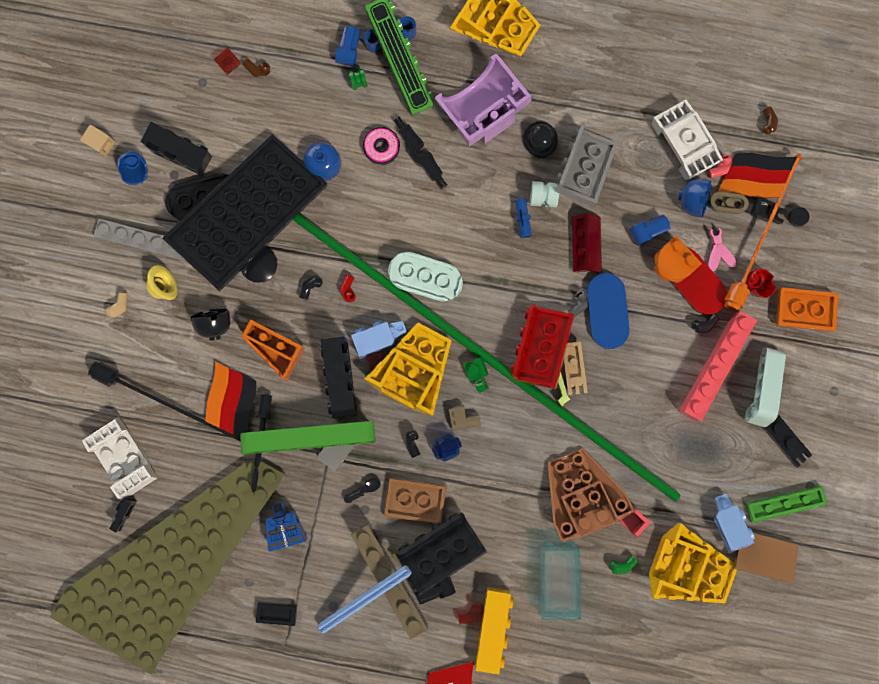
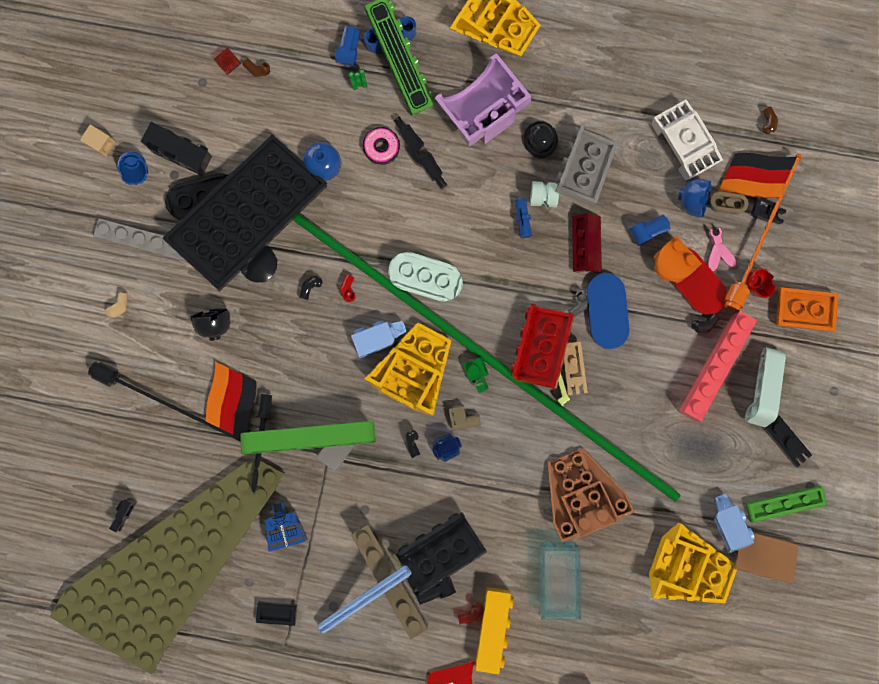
(121, 458): white plate -> none
(161, 283): light yellow hat -> none
(274, 348): orange wedge -> none
(339, 377): black wedge -> none
(370, 486): black piece -> none
(372, 358): clear red plate -> none
(415, 500): medium nougat tile -> none
(622, 568): green arm -> none
(635, 522): coral panel -> none
(722, 168): coral arm -> none
(798, 217): black tile -> none

